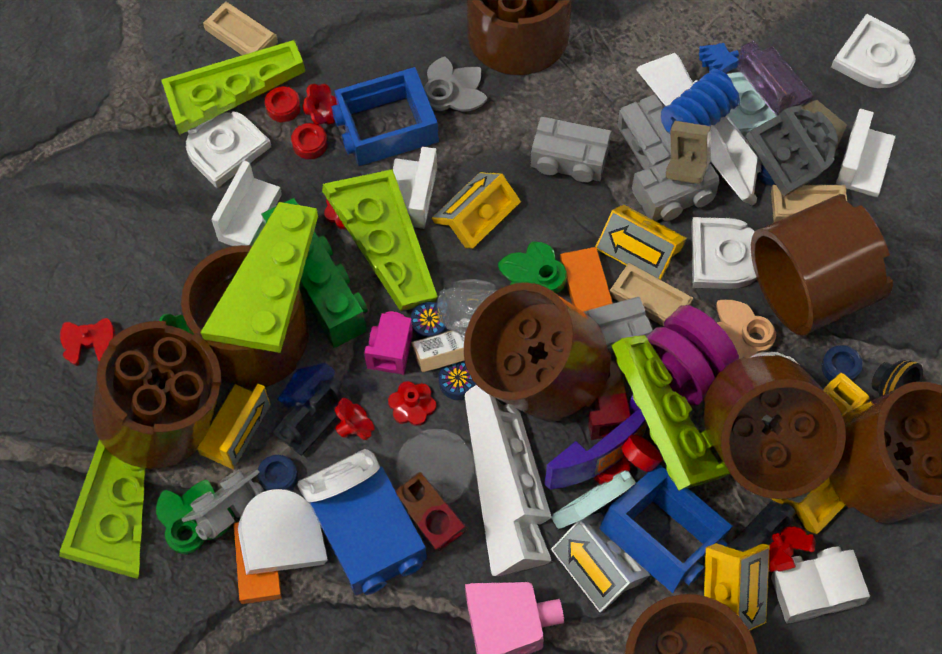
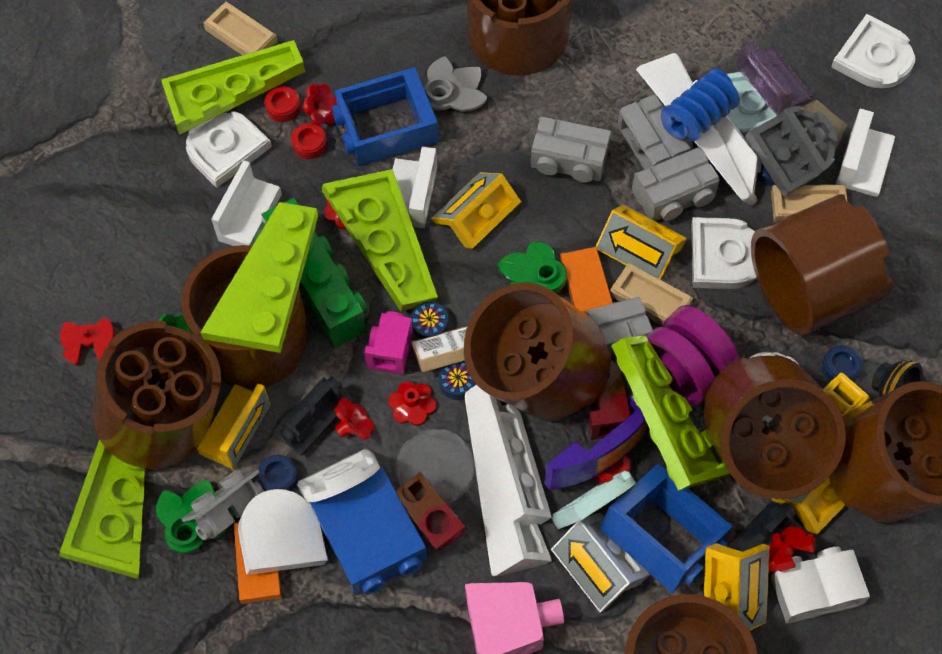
(303, 383): clear blue tile -> none
(460, 302): clear tile -> none
(641, 453): red tile -> none
(689, 152): dark tan bracket -> none
(718, 57): blue piece -> none
(739, 322): light nougat plate -> none

